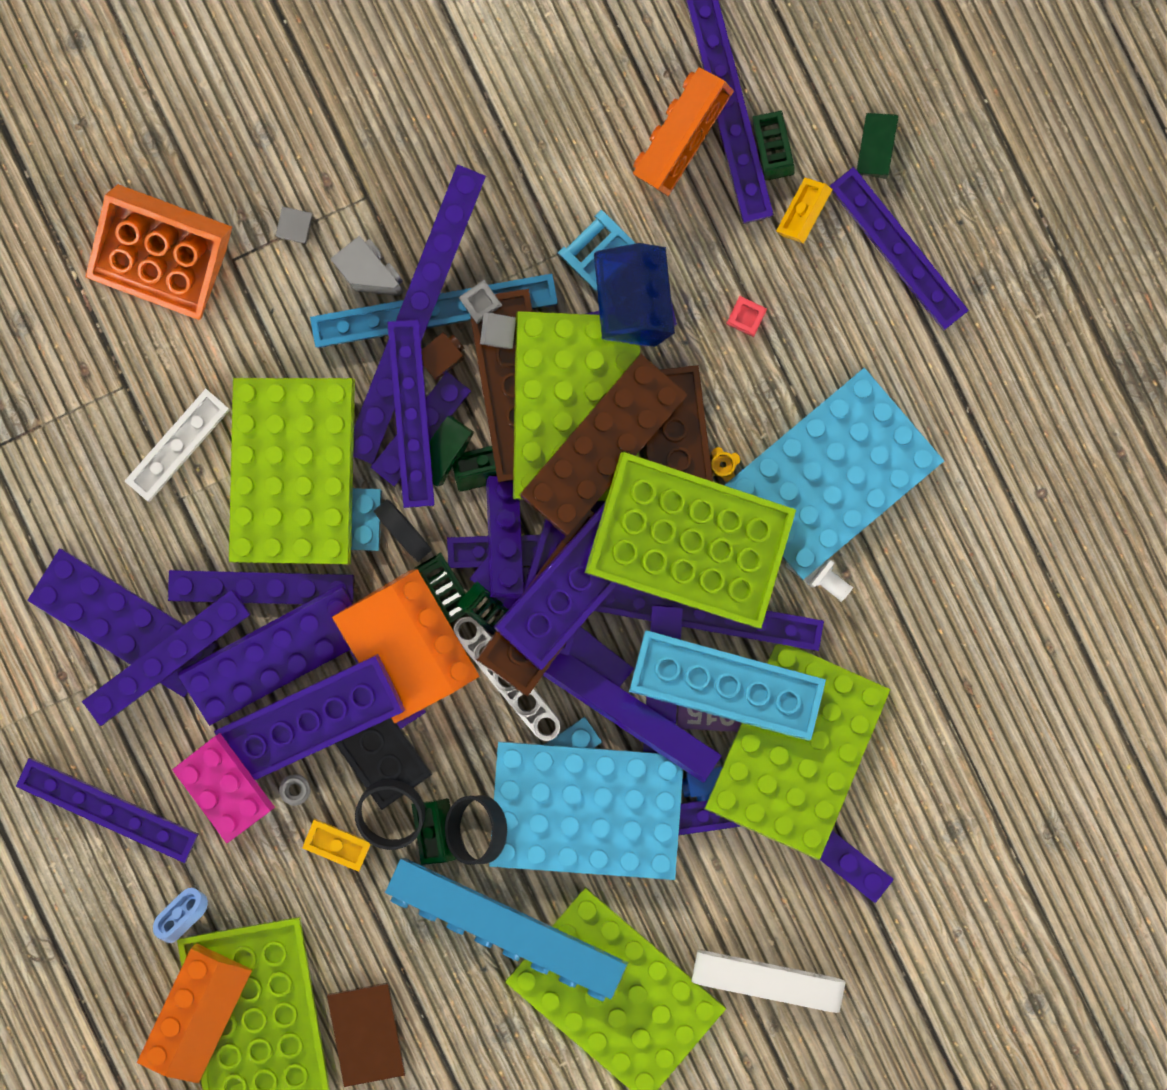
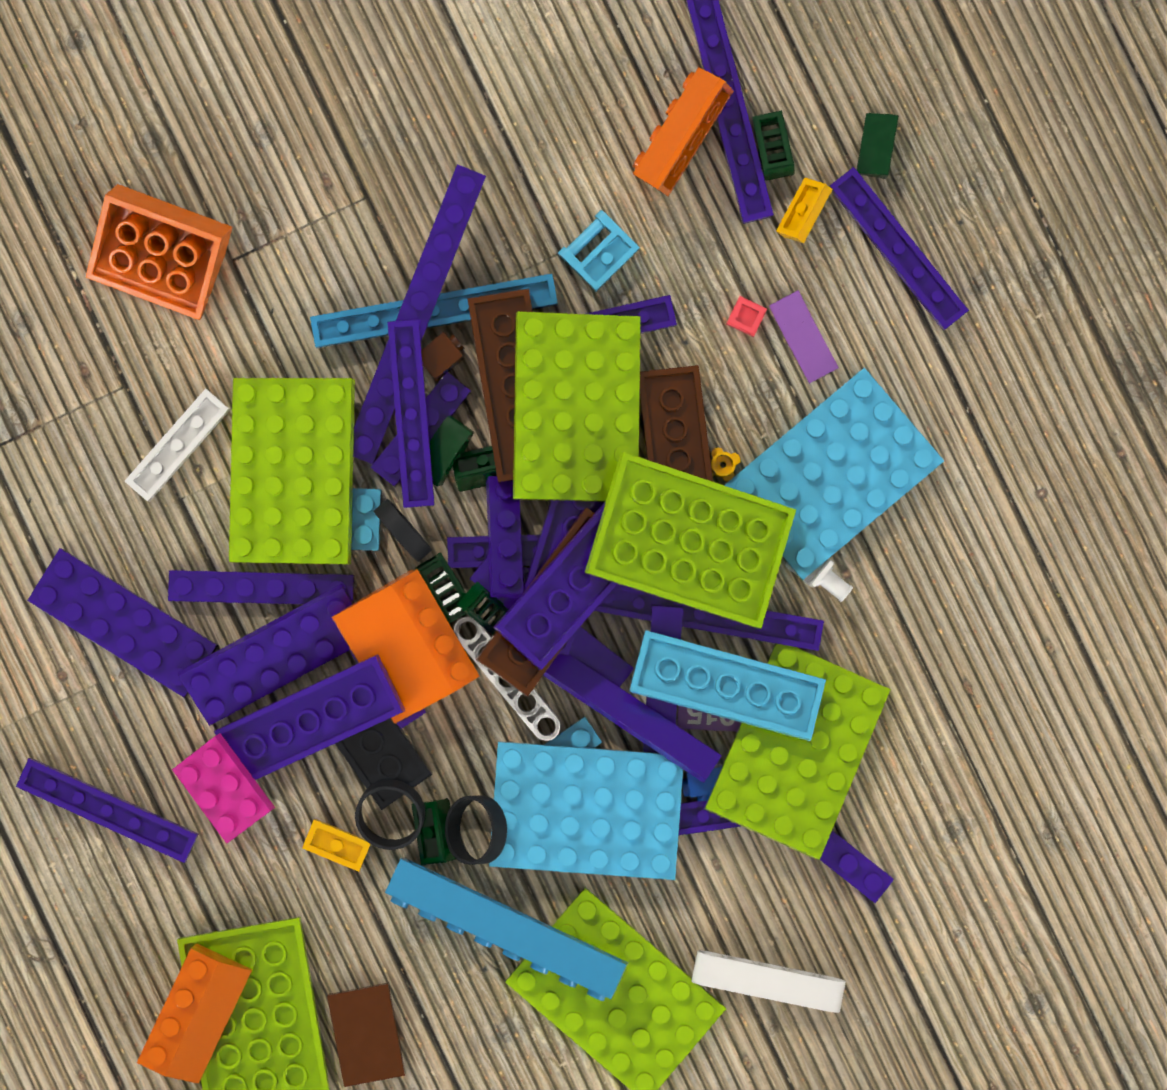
(166, 658): dark purple plate -> none
(180, 915): light blue plate -> none
(285, 793): light grey plate -> none
(294, 225): light grey tile -> none
(364, 271): light grey slope -> none
(479, 301): light grey tile -> none
(498, 330): light grey tile -> none
(589, 456): reddish brown plate -> none
(634, 294): clear blue slope -> none
(803, 336): none -> medium lavender sticker

